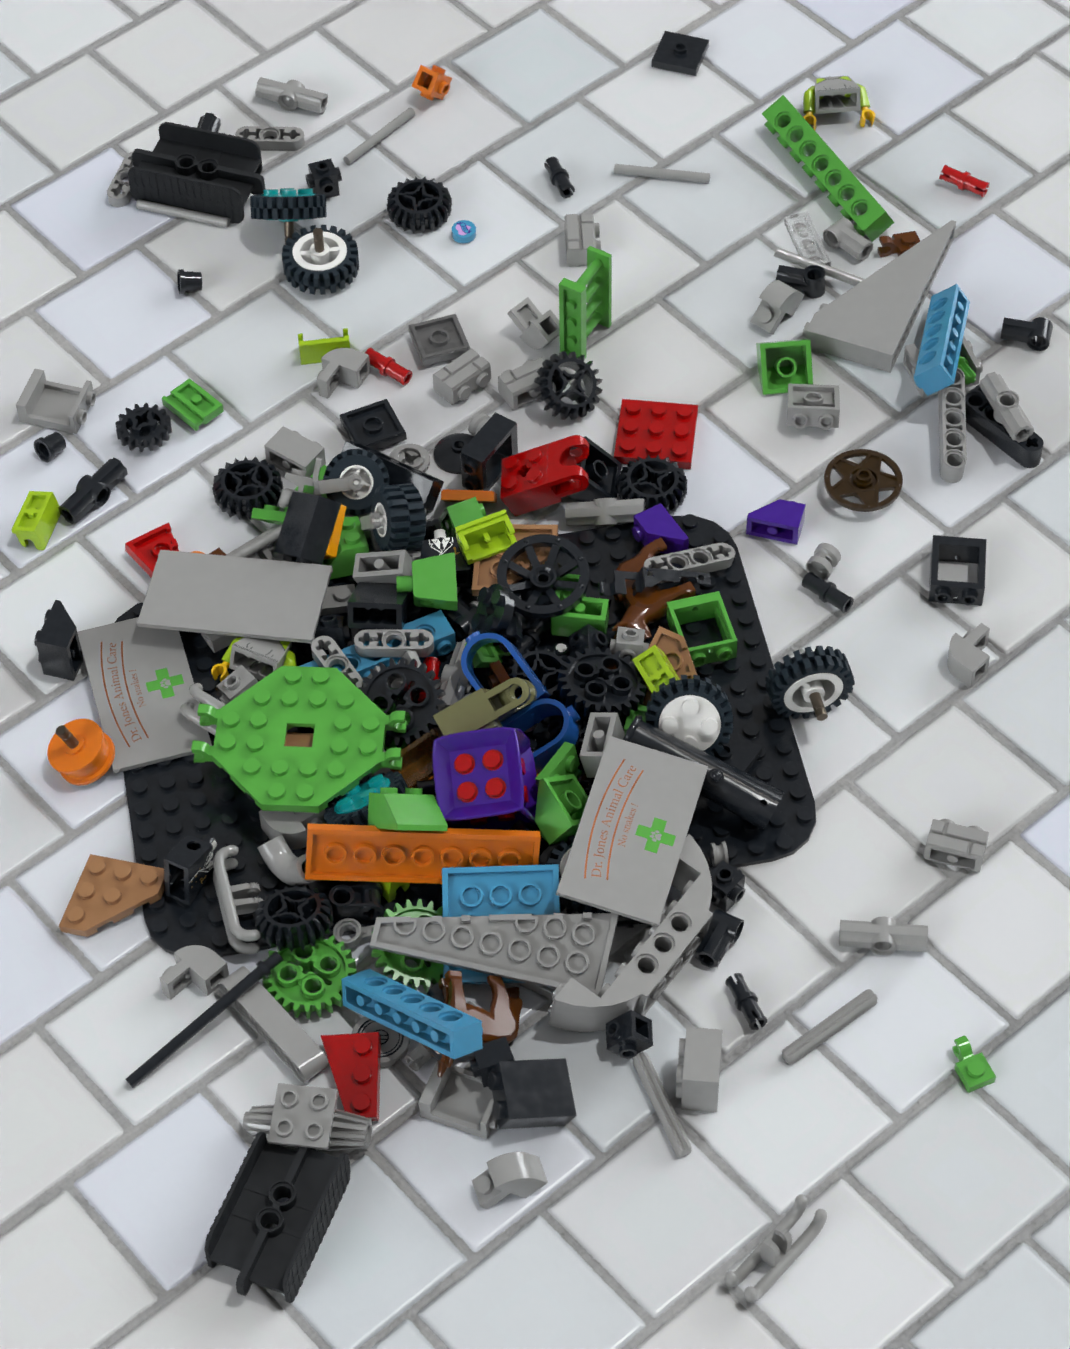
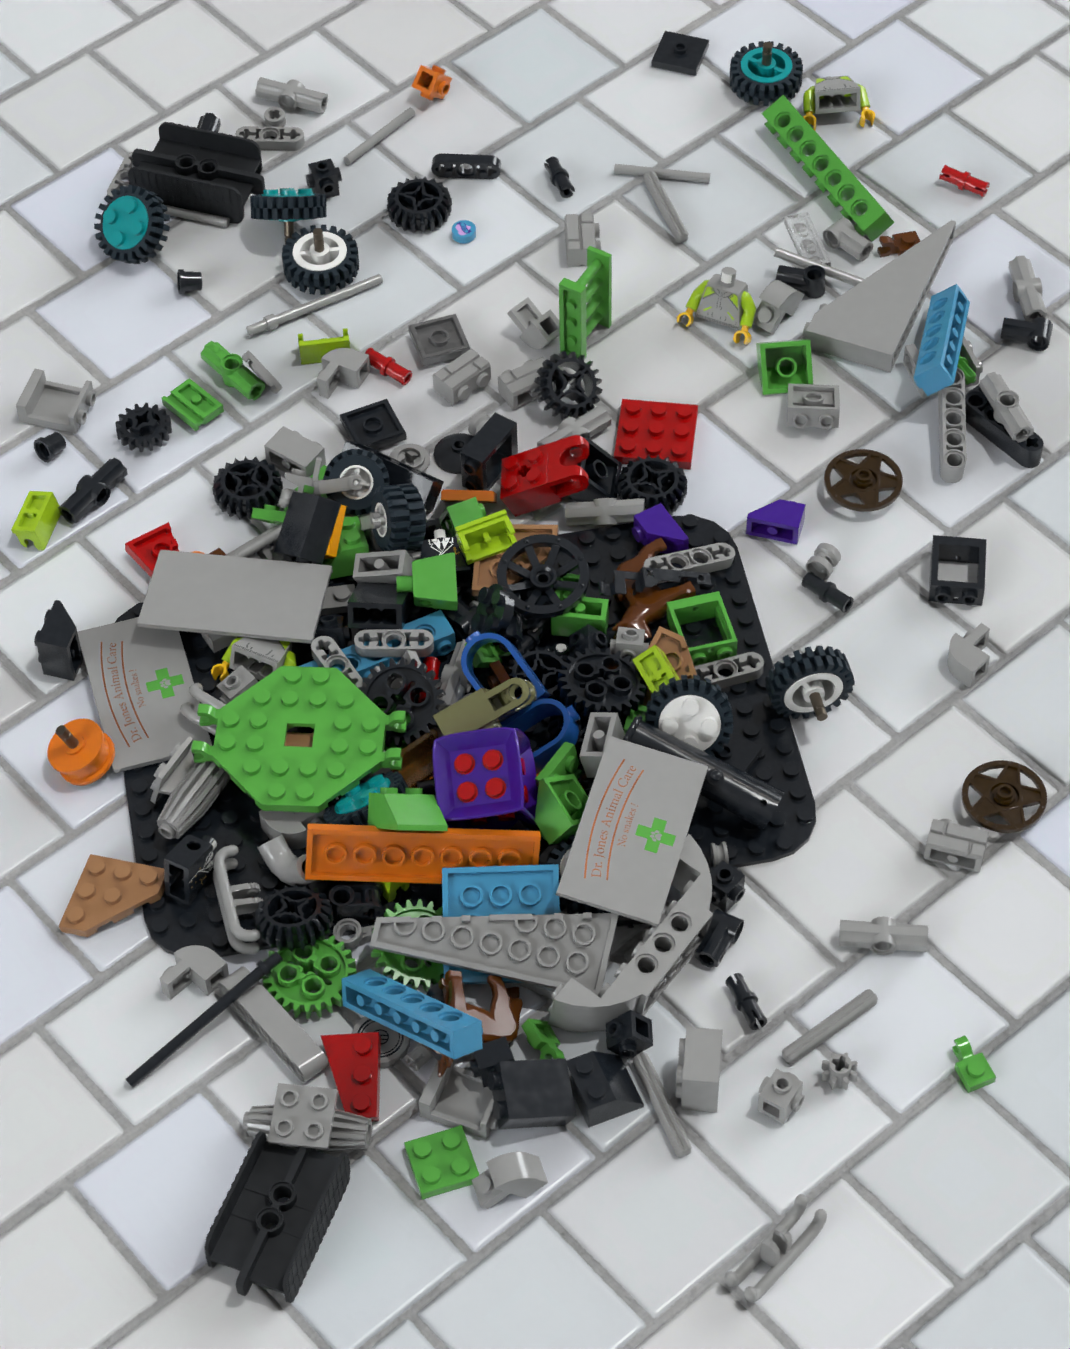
(132, 224): none -> wheel
(191, 789): none -> light grey plate
(232, 370): none -> bright green piece
(262, 372): none -> light grey tile
(270, 117): none -> light grey bush
(272, 321): none -> light grey bar
(441, 1162): none -> bright green plate
(449, 171): none -> black beam
(542, 1038): none -> bright green plate
(585, 425): none -> light grey piece
(602, 1087): none -> black slope
(666, 207): none -> light grey axle
(723, 302): none -> torso
(732, 663): none -> light grey beam
(765, 72): none -> wheel
(780, 1095): none -> light grey brick
(839, 1071): none -> light grey gear
(1004, 796): none -> dark brown wheel
(1027, 288): none -> light grey piece

